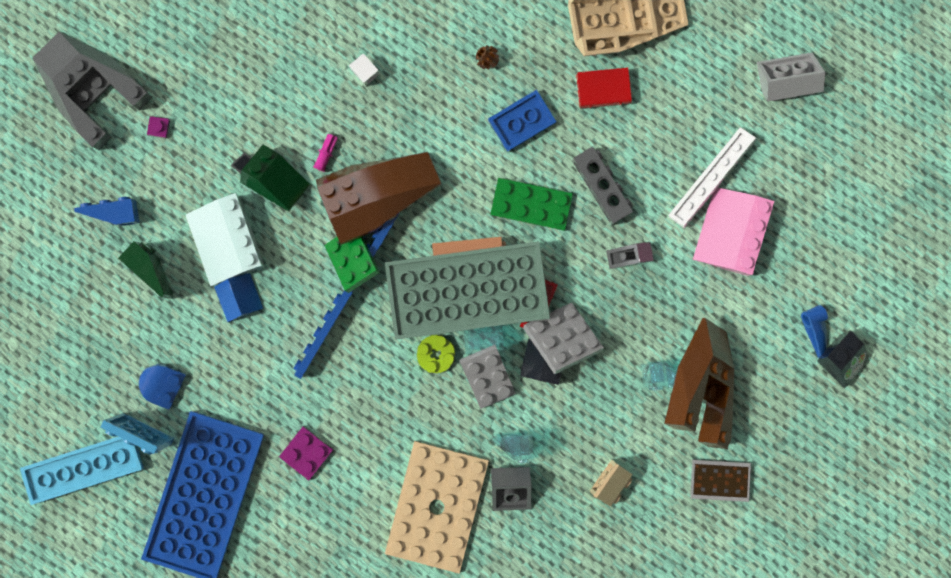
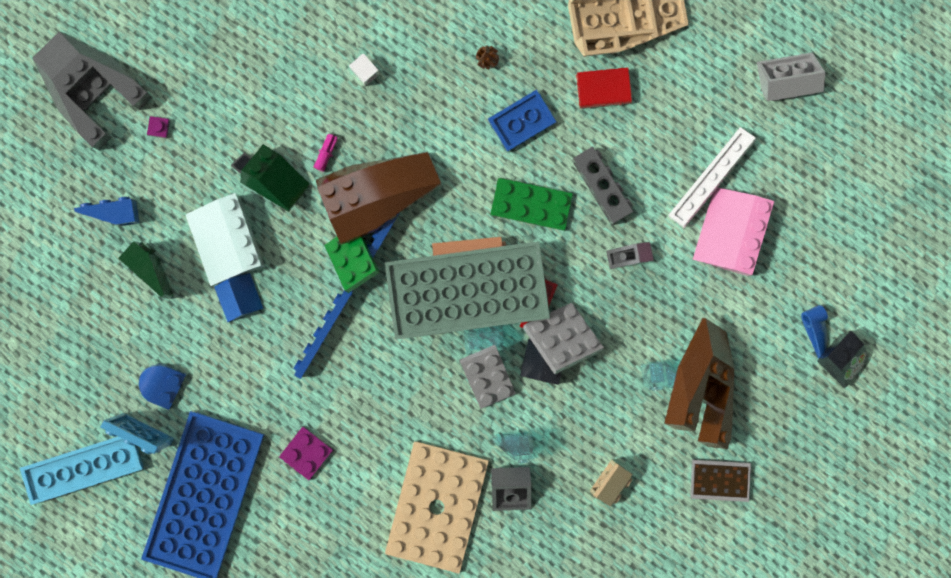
(445, 358): lime plate -> none

